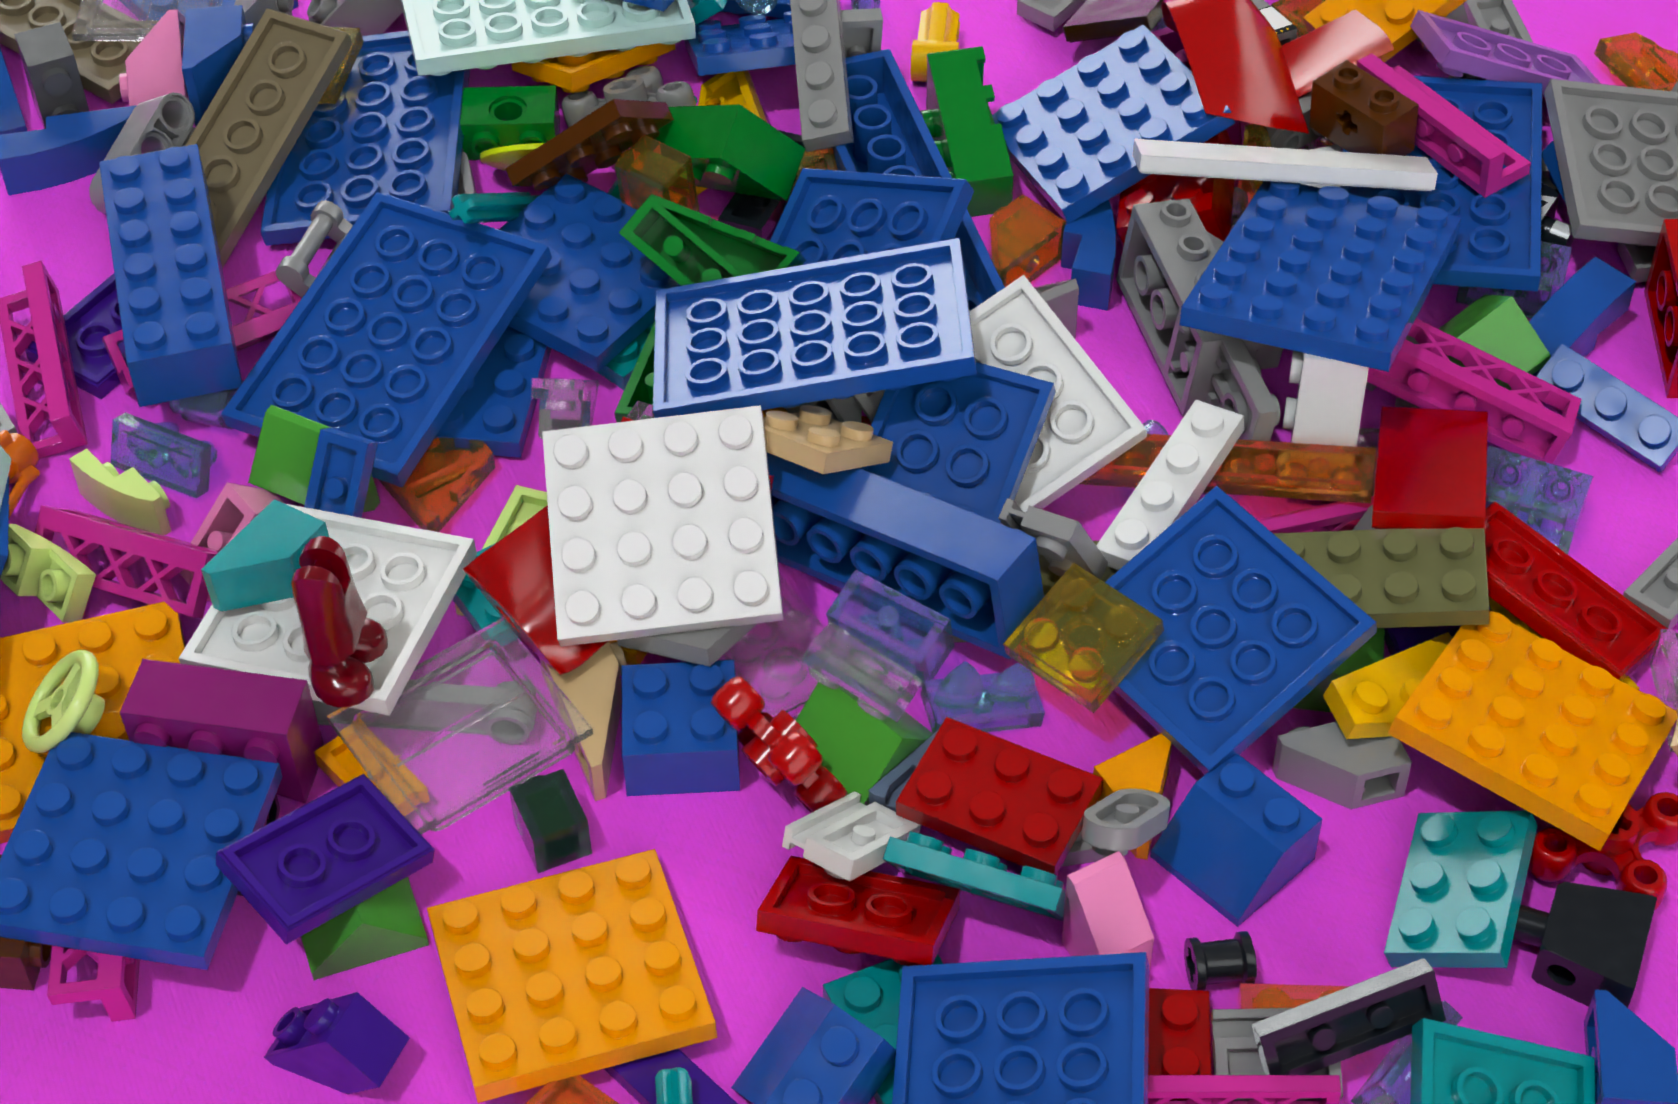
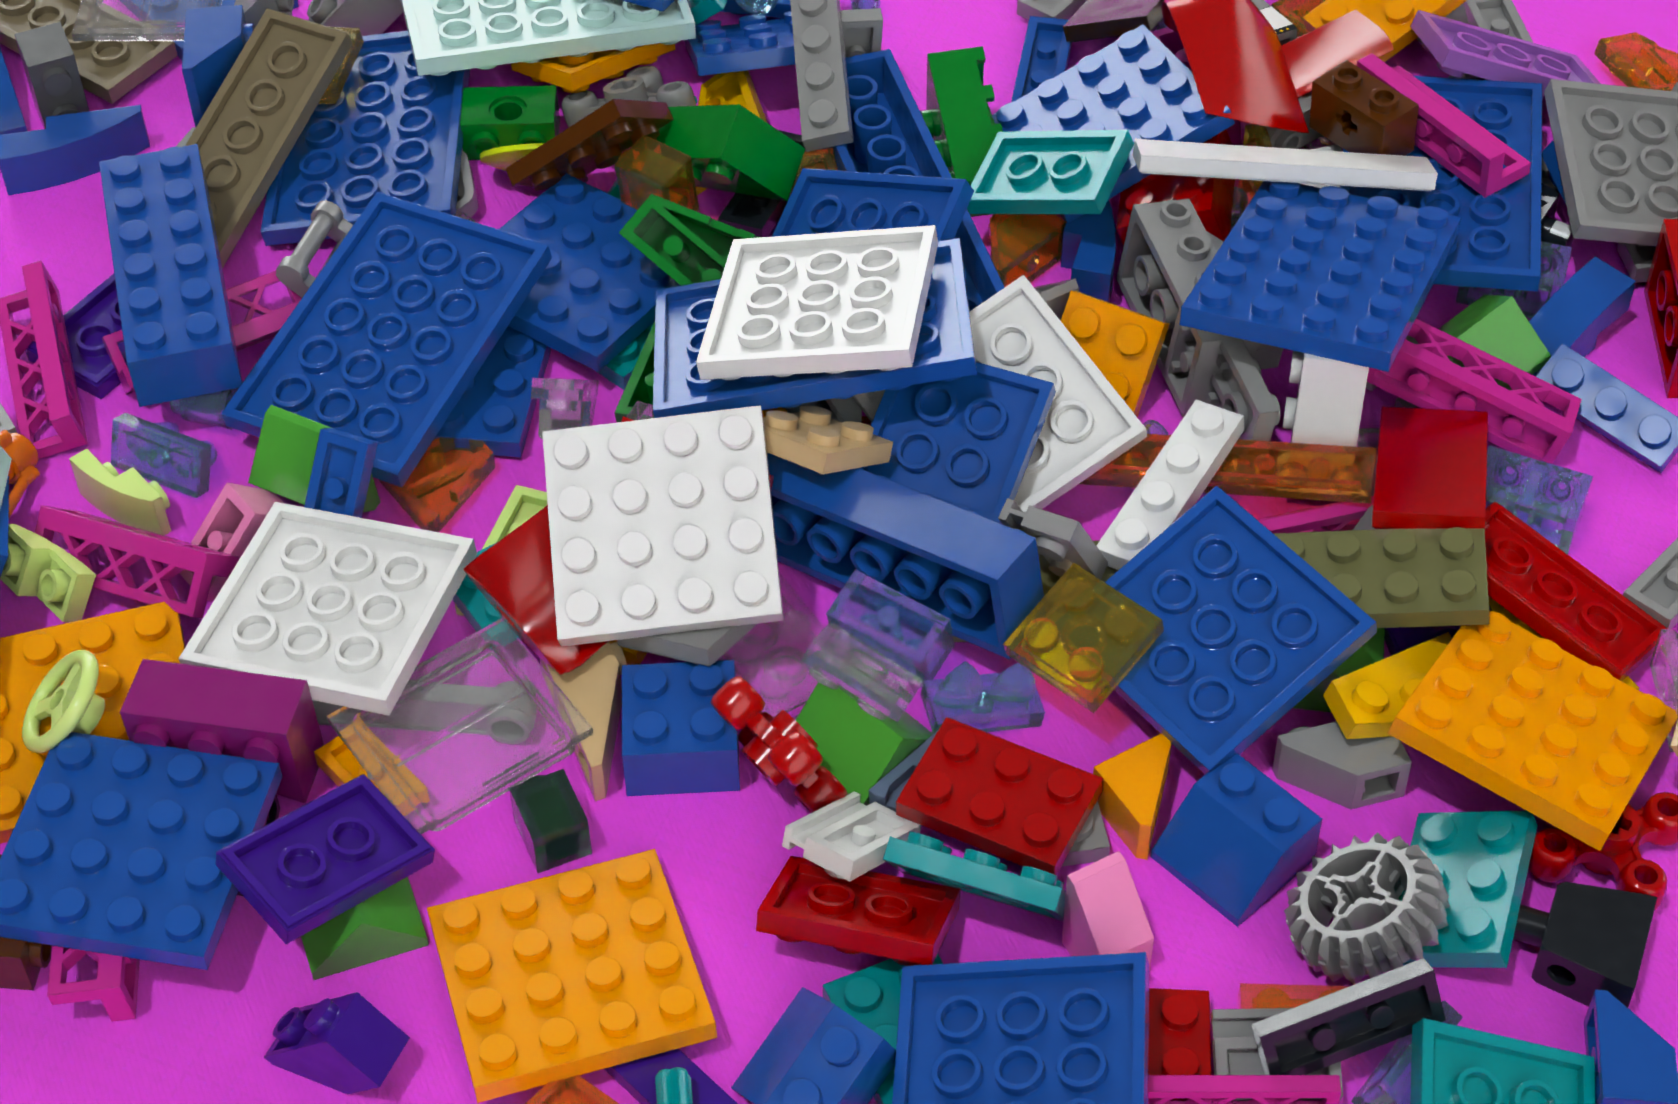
(150, 128): light grey beam -> none
(156, 62): bright pink slope -> none
(261, 558): teal slope -> none
(335, 625): dark red piece -> none
(489, 206): teal axle -> none
(819, 303): none -> white plate
(937, 33): yellow piece -> none
(1043, 54): none -> blue plate
(1050, 172): none -> teal plate
(1118, 342): none -> light orange plate
(1125, 820): light grey plate -> none
(1220, 961): black bush -> none
(1370, 923): none -> light grey gear

